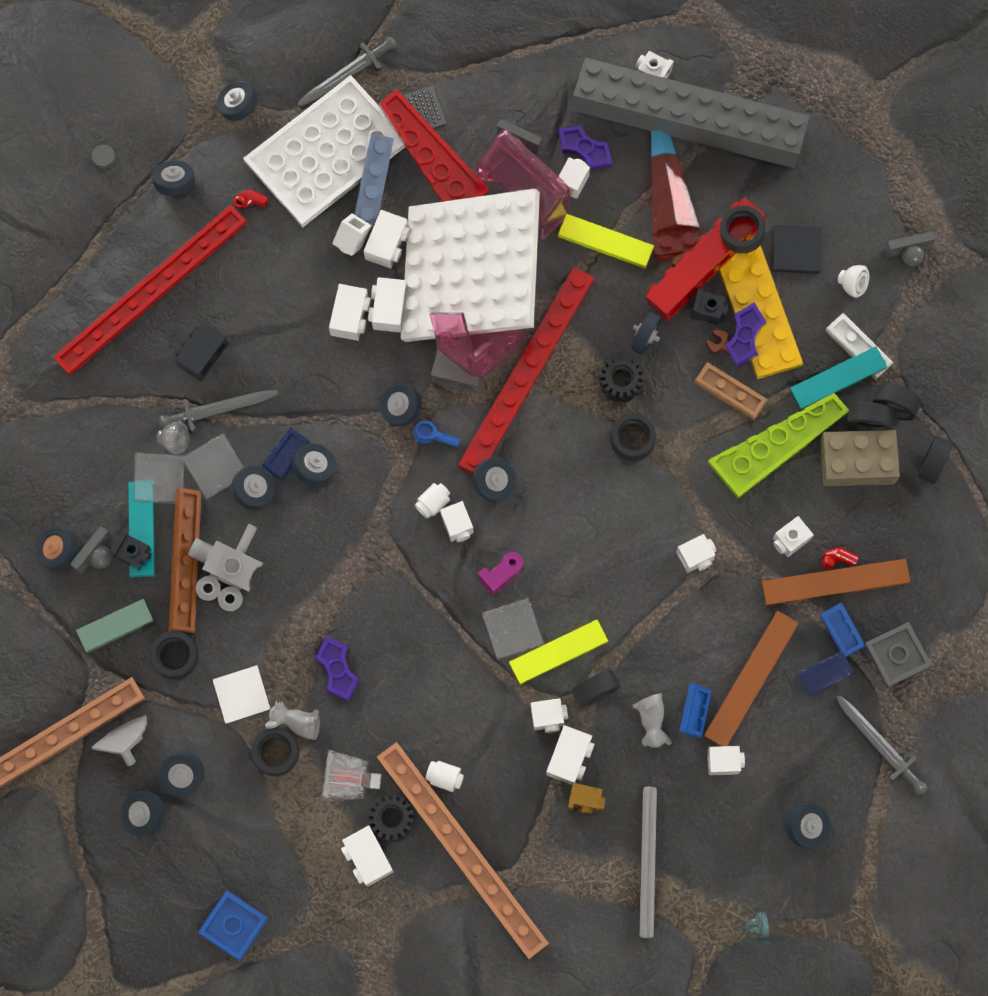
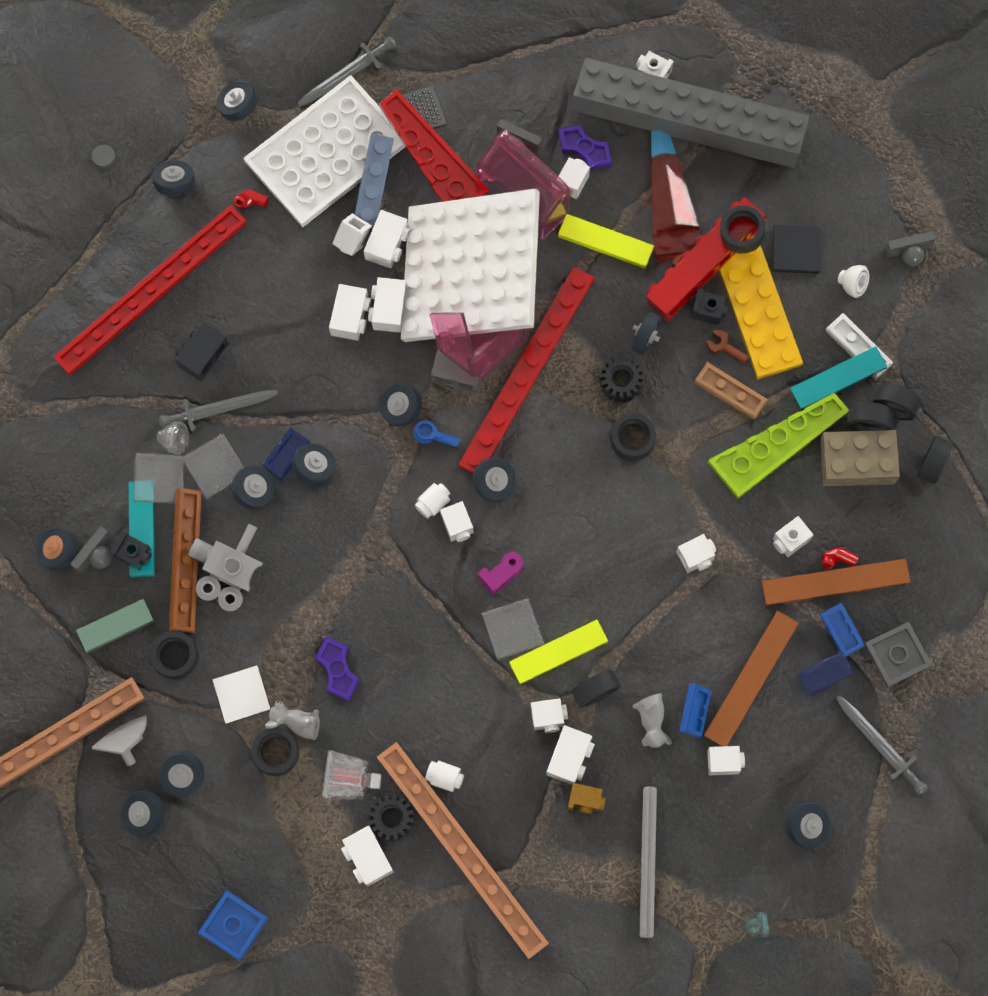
(742, 345): dark purple tile -> none

